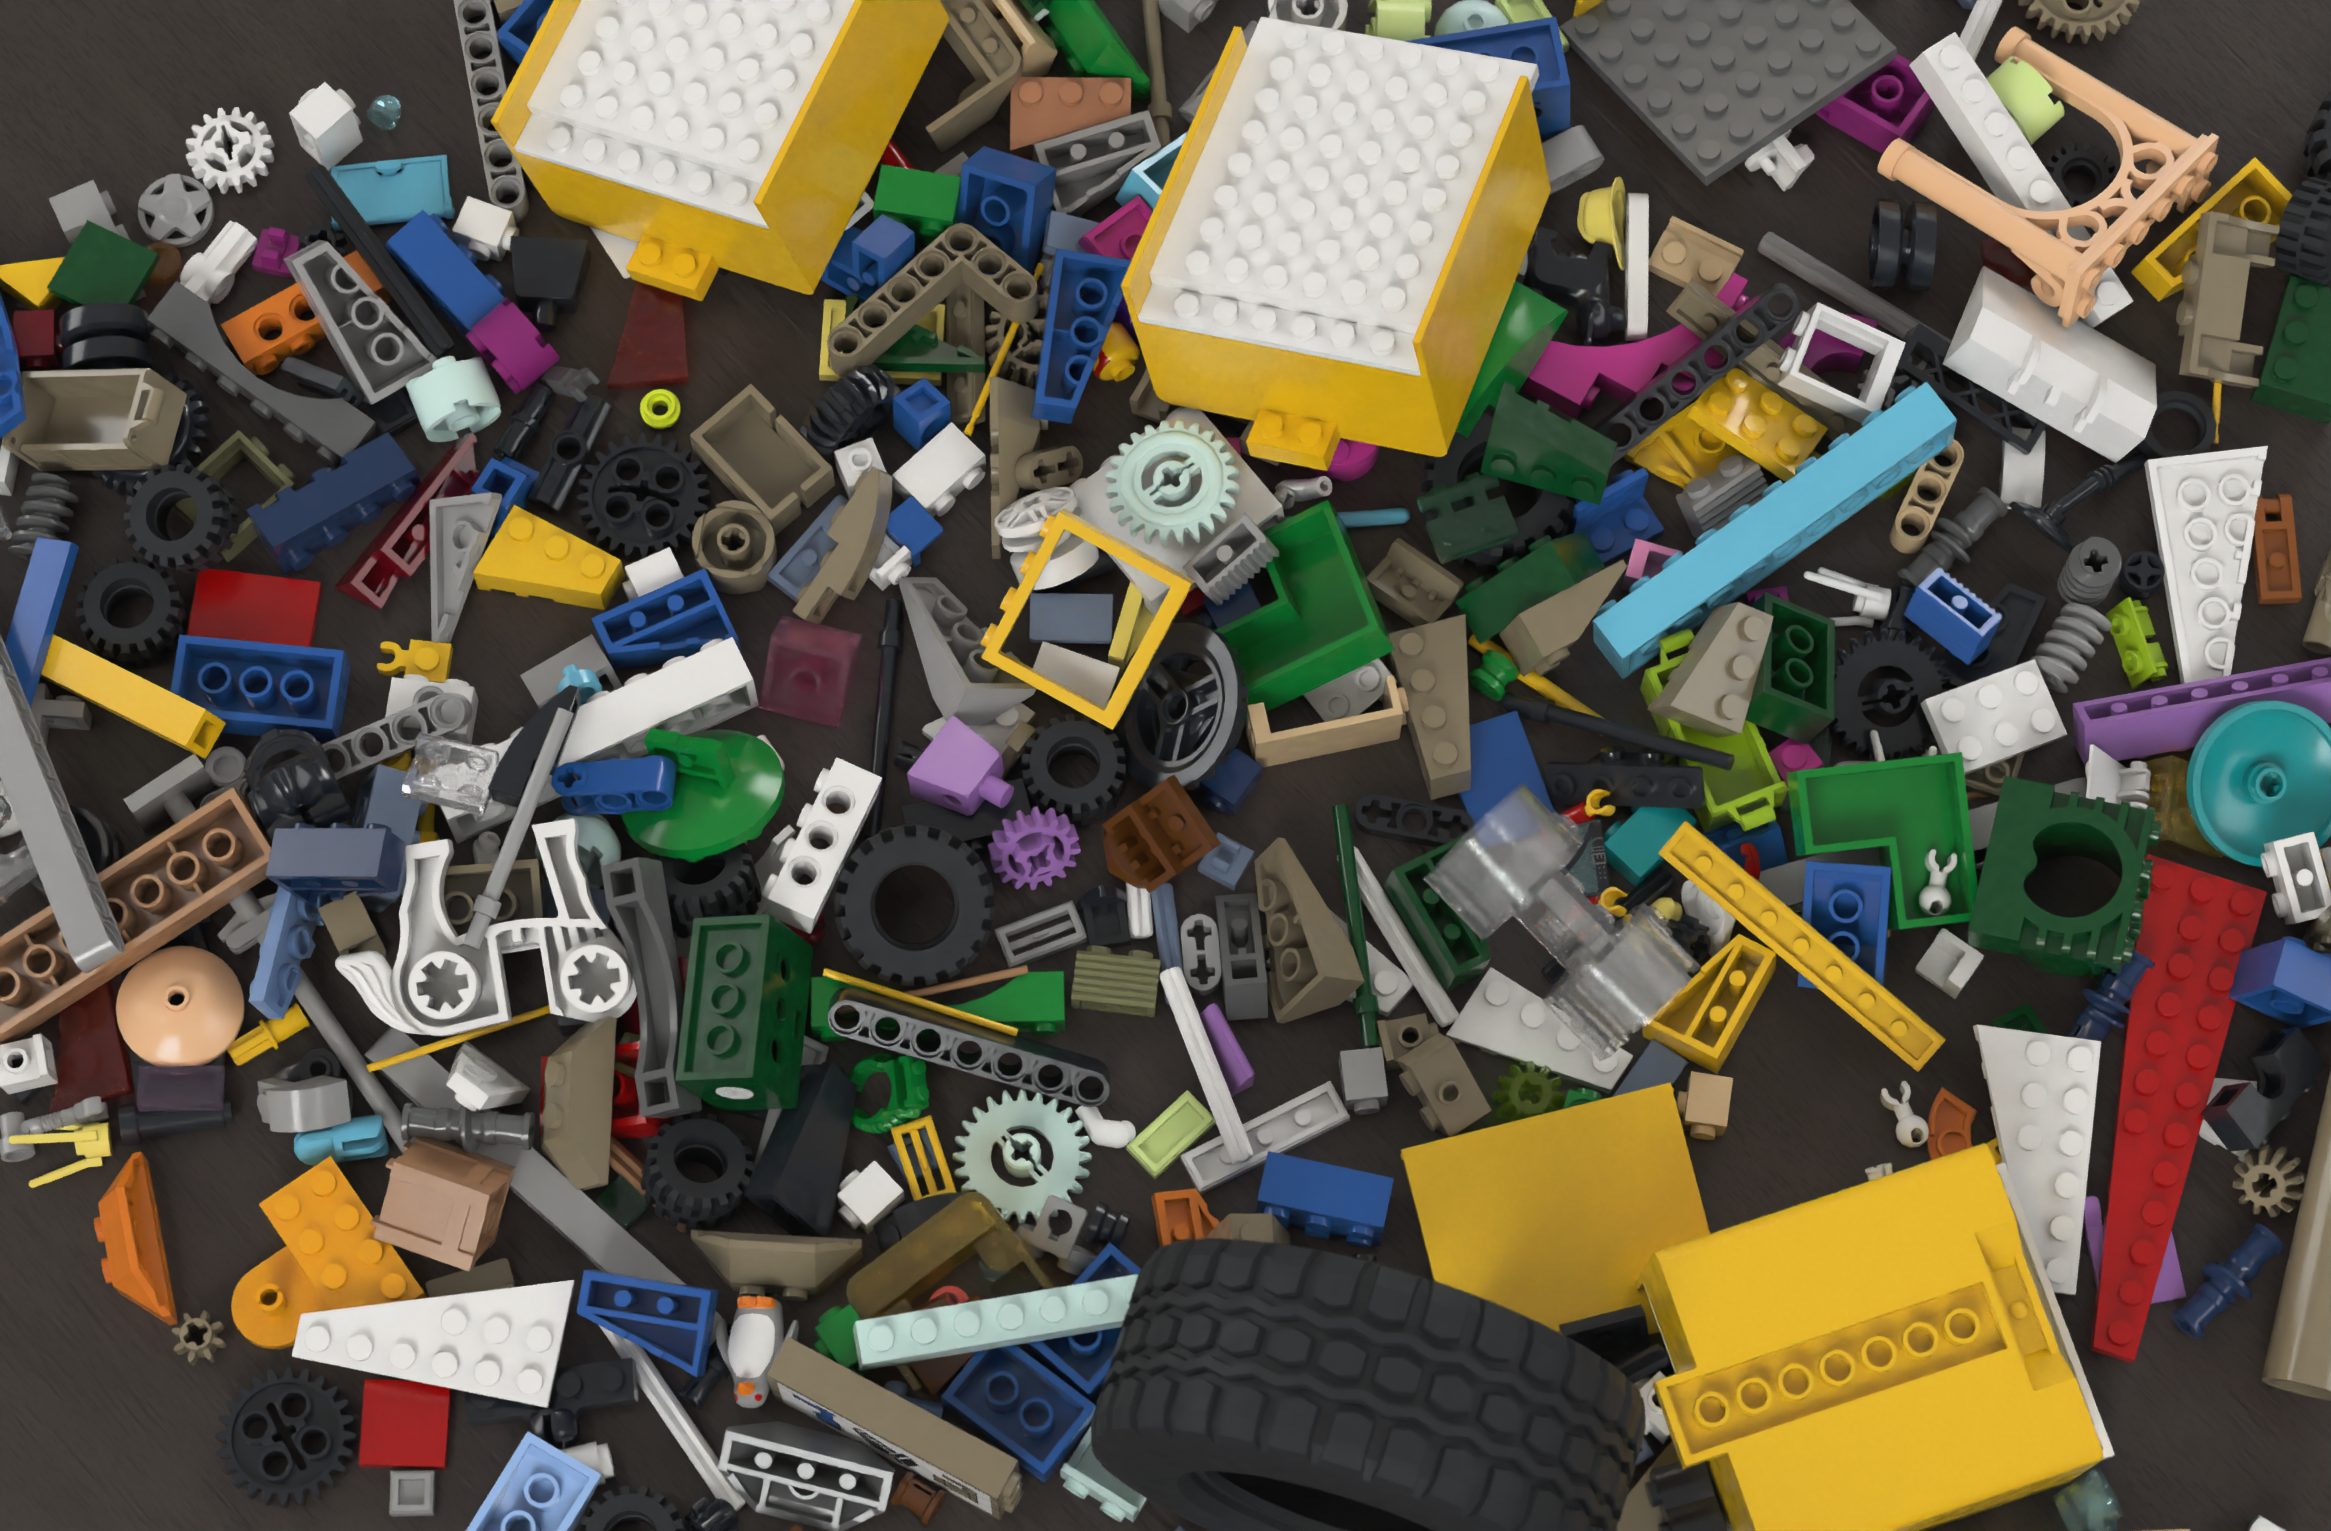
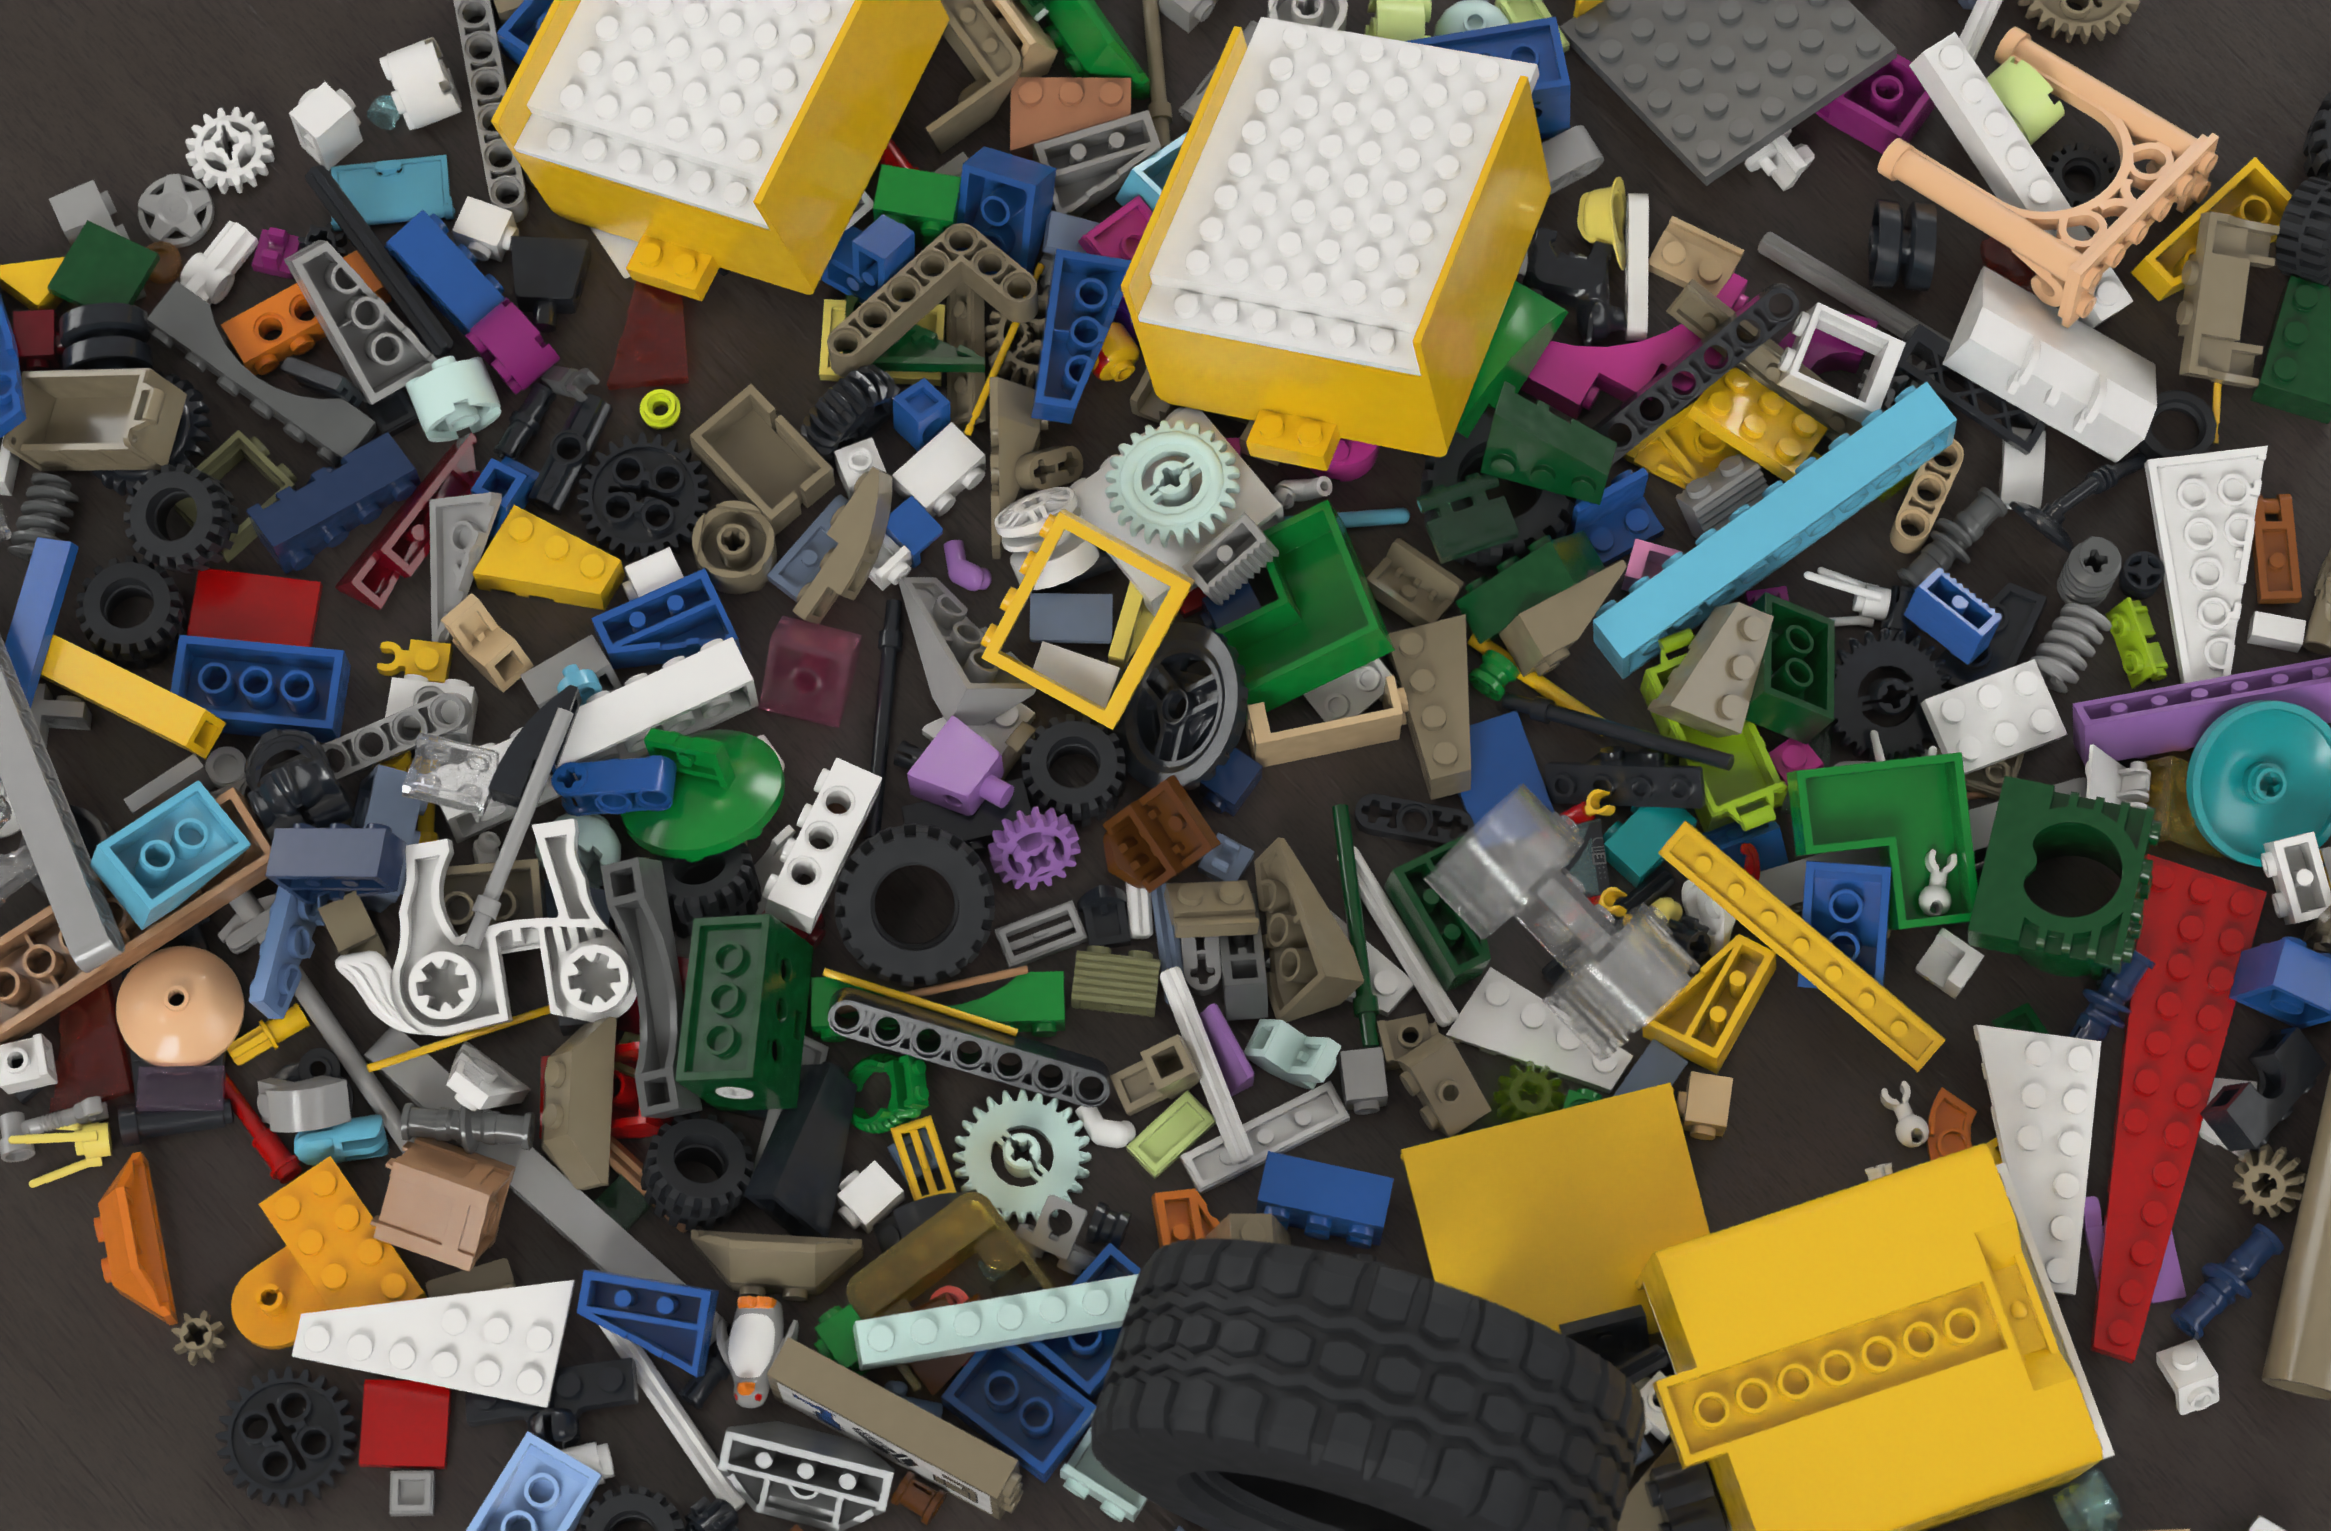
(168, 854): none -> medium azure slope
(268, 1144): none -> red pin
(421, 84): none -> white brick
(486, 644): none -> tan brick
(962, 571): none -> medium lavender arm
(1162, 1074): none -> dark tan brick
(1211, 909): none -> dark tan plate
(1291, 1054): none -> light aqua brick
(2189, 1376): none -> white bracket
(2276, 631): none -> white piece

